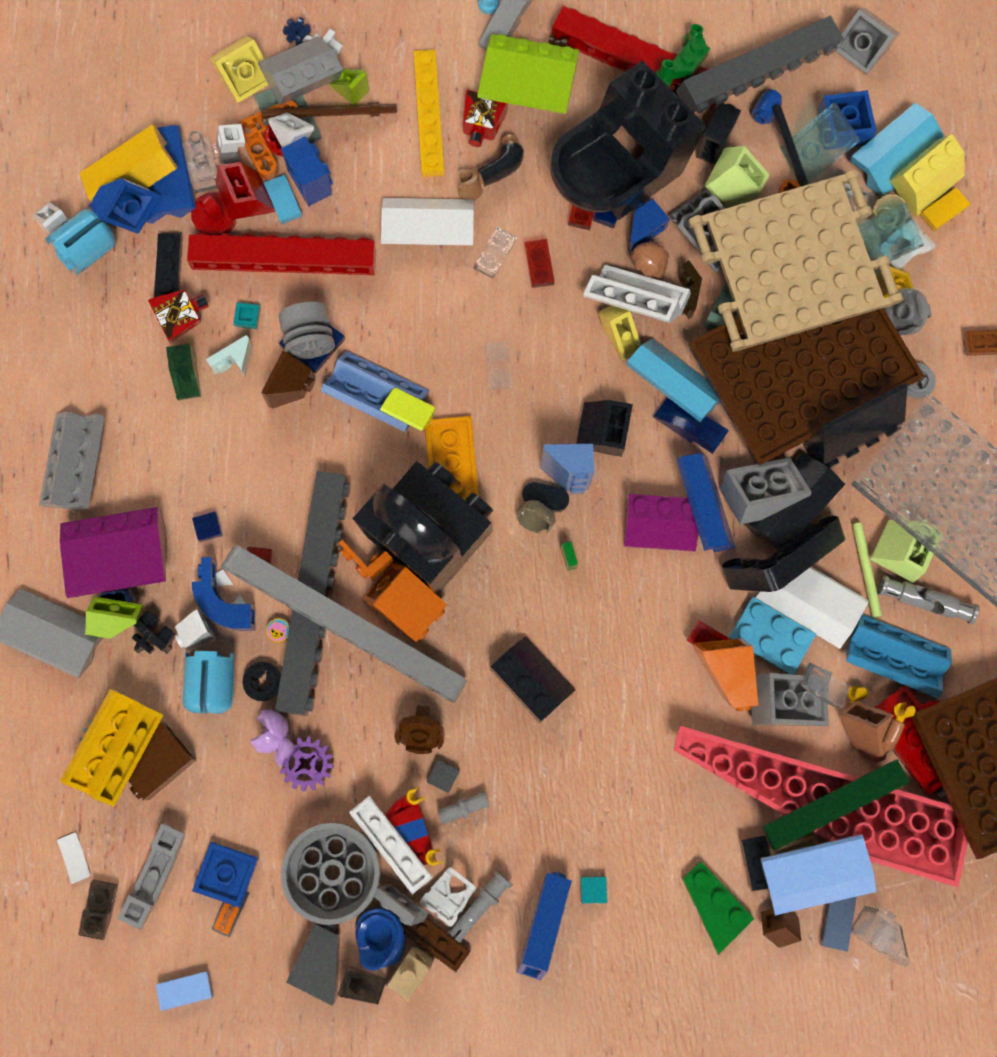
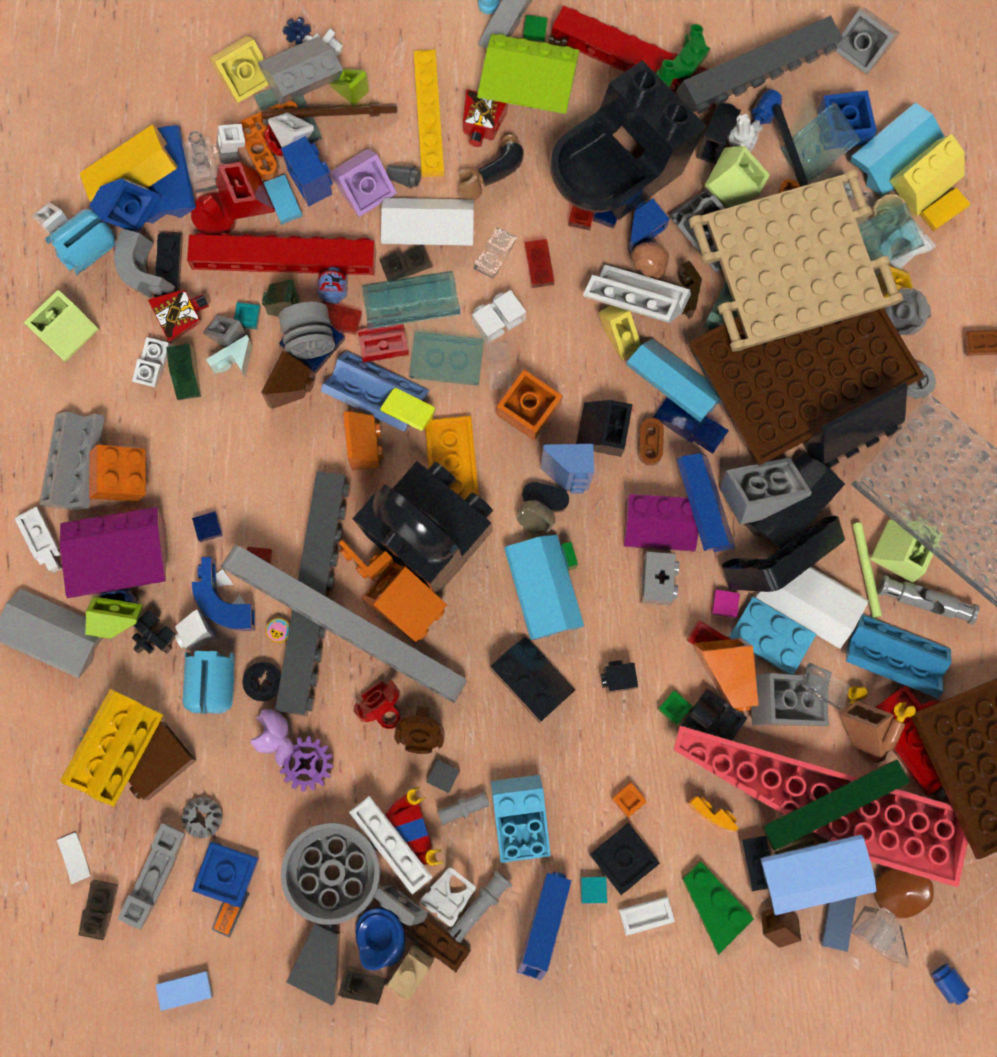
(39, 538): none -> white hinge
(61, 326): none -> yellowish green slope
(117, 473): none -> orange brick
(130, 263): none -> light grey arch
(152, 362): none -> white slope
(213, 820): none -> light grey gear
(224, 330): none -> light grey slope
(280, 296): none -> slope
(332, 286): none -> medium blue head
(344, 318): none -> clear red tile
(362, 441): none -> orange slope
(363, 182): none -> lavender slope
(376, 702): none -> red tile
(383, 342): none -> red plate
(404, 174): none -> dark grey cone
(405, 264): none -> clear smoke slope
(411, 299): none -> clear light blue slope
(446, 358): none -> clear light blue tile
(502, 313): none -> white piece
(520, 818): none -> medium azure slope
(529, 405): none -> orange brick
(535, 28): none -> green tile
(543, 586): none -> medium azure slope
(619, 677): none -> black brick
(624, 858): none -> black tile
(629, 800): none -> orange tile
(646, 915): none -> white tile
(651, 442): none -> dark orange plate
(652, 590): none -> light grey brick
(675, 708): none -> green tile
(714, 717): none -> black plate
(719, 818): none -> light orange slope
(725, 603): none -> dark pink tile
(745, 133): none -> white bush
(903, 892): none -> dark orange piece
(950, 984): none -> blue brick

